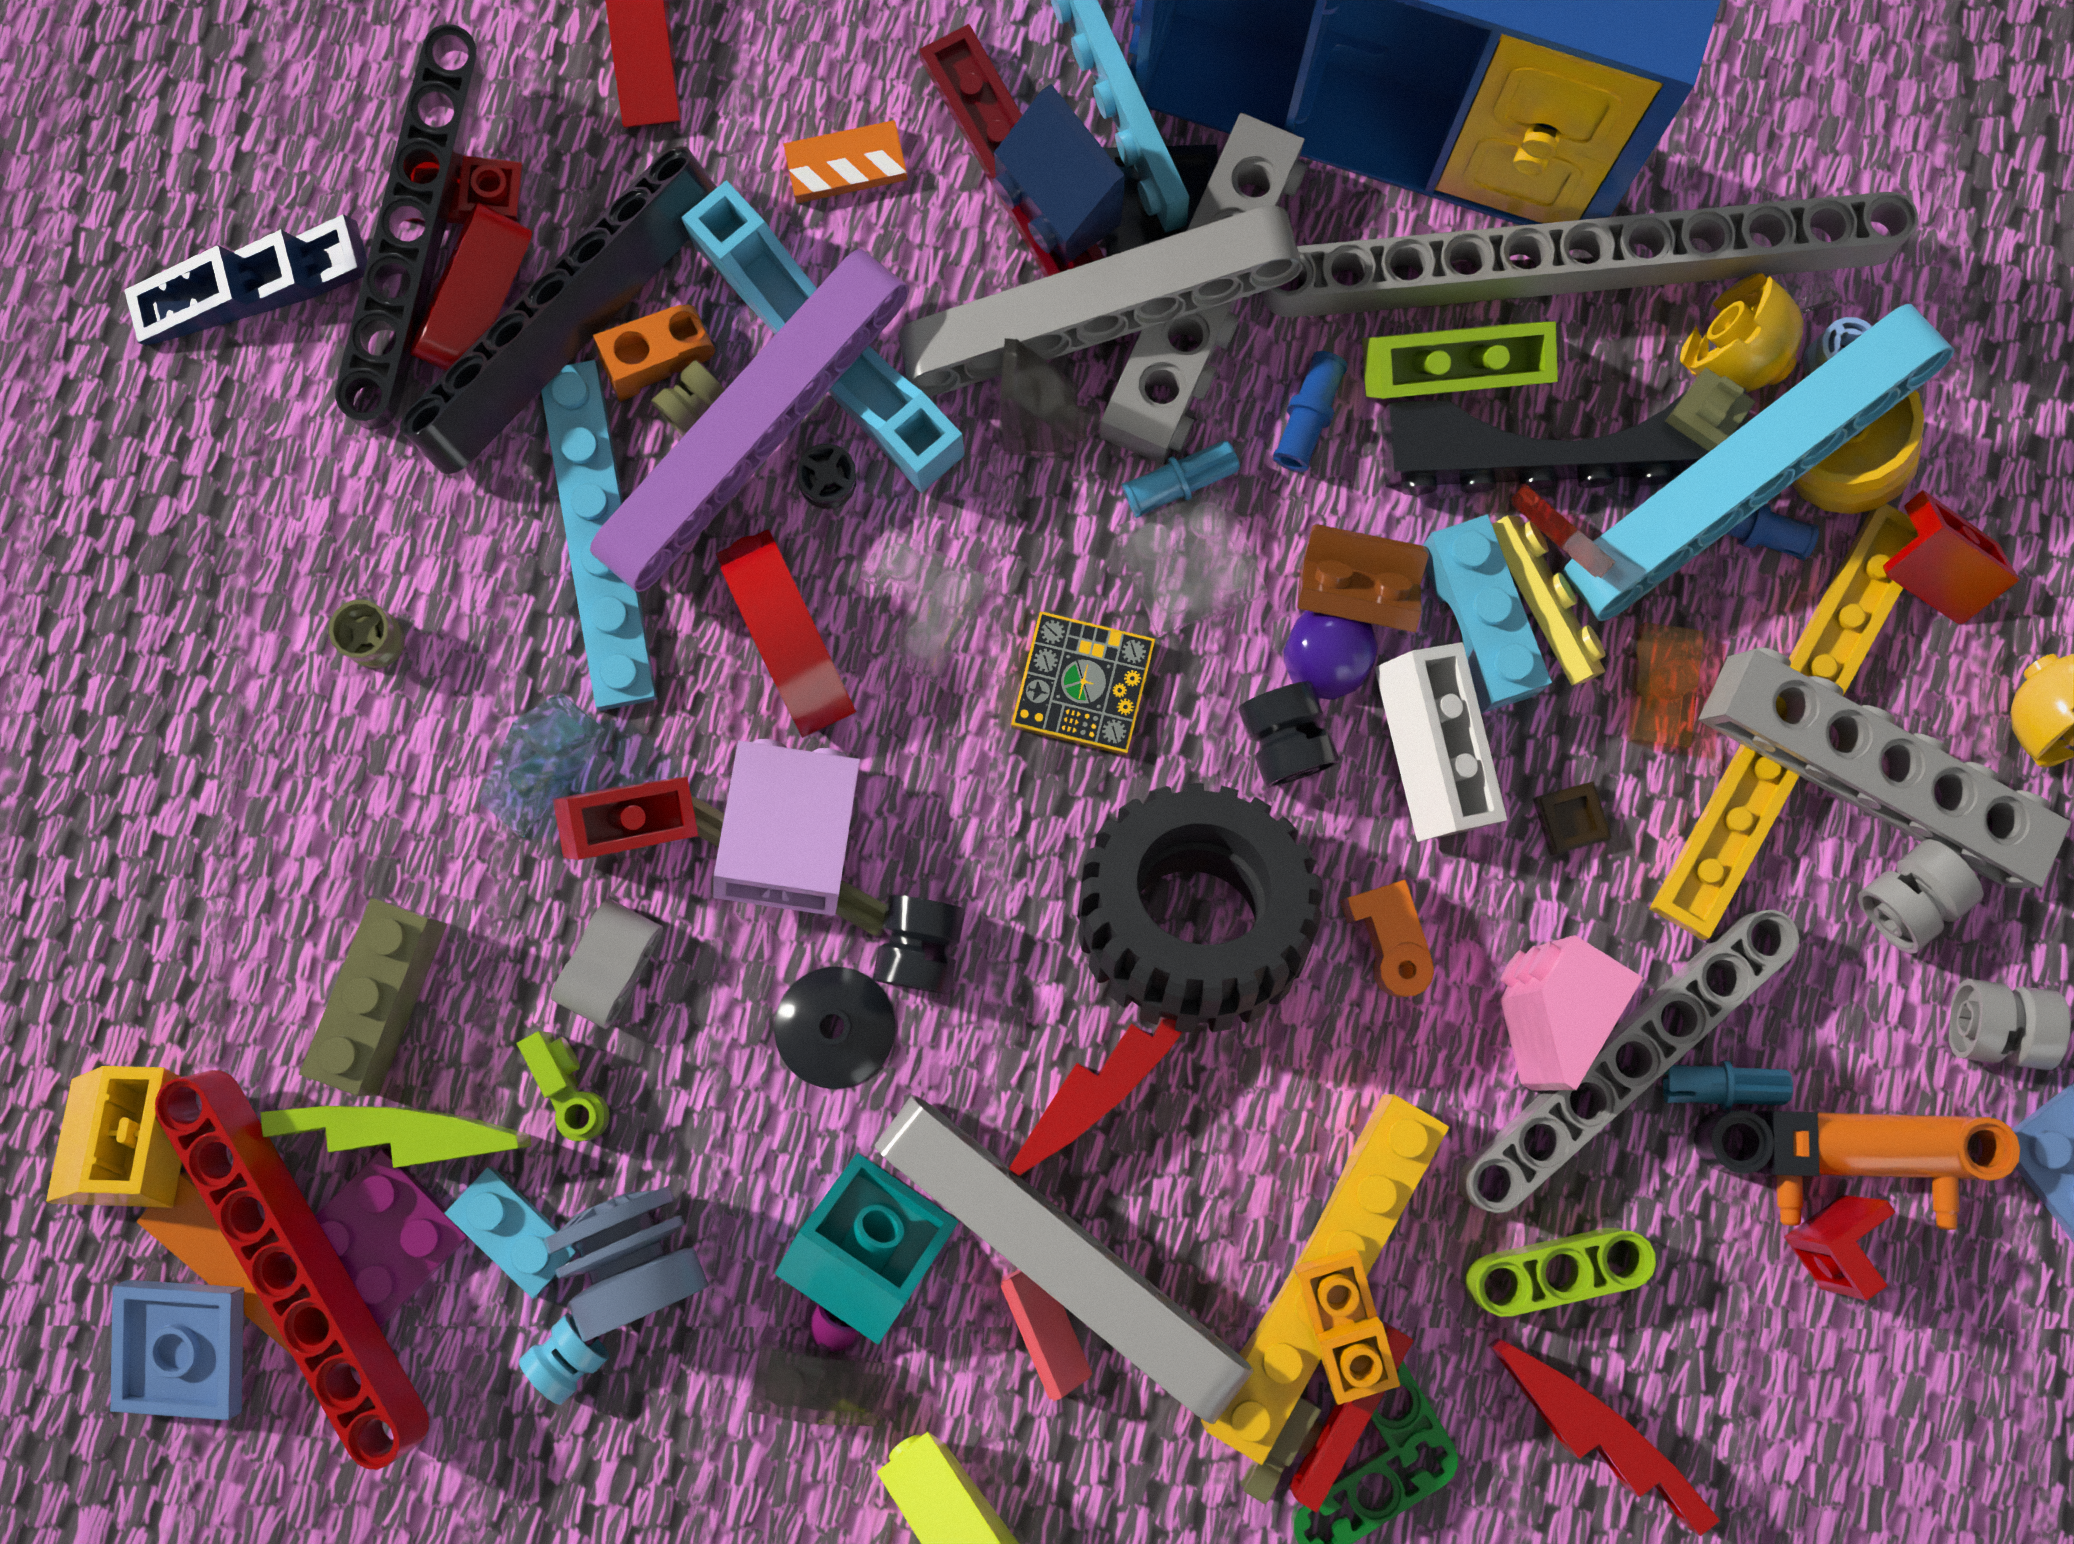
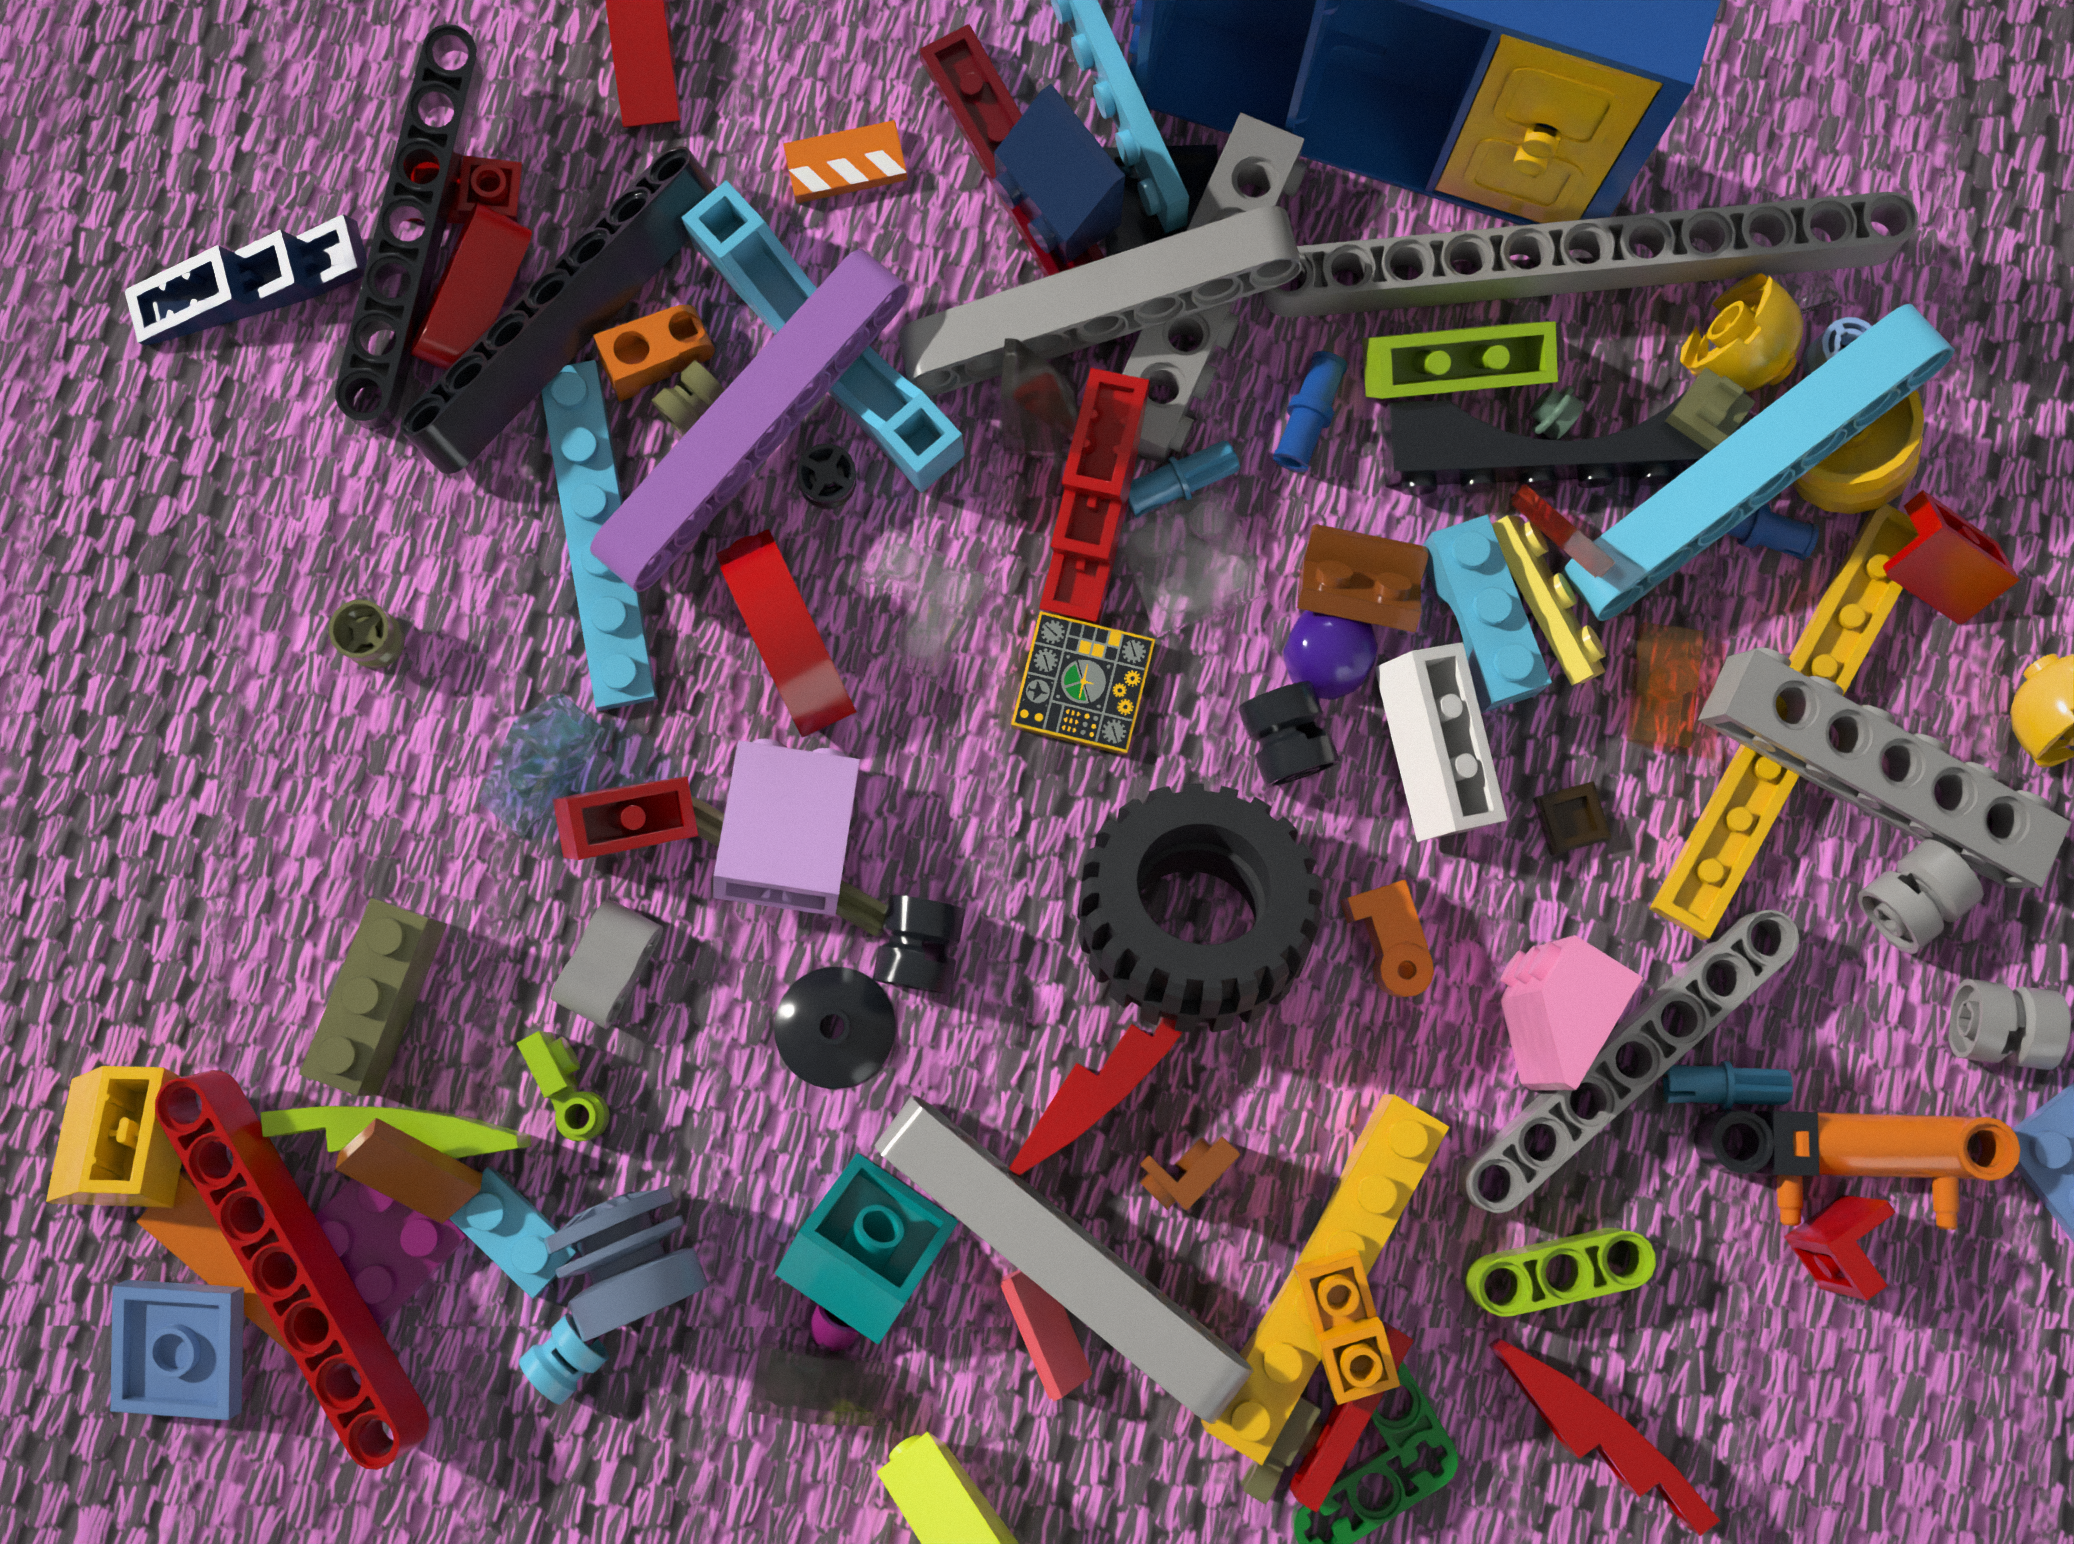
(409, 1171): none -> dark orange tile
(1095, 495): none -> red slope
(1199, 1167): none -> dark orange bracket
(1555, 412): none -> sand green plate

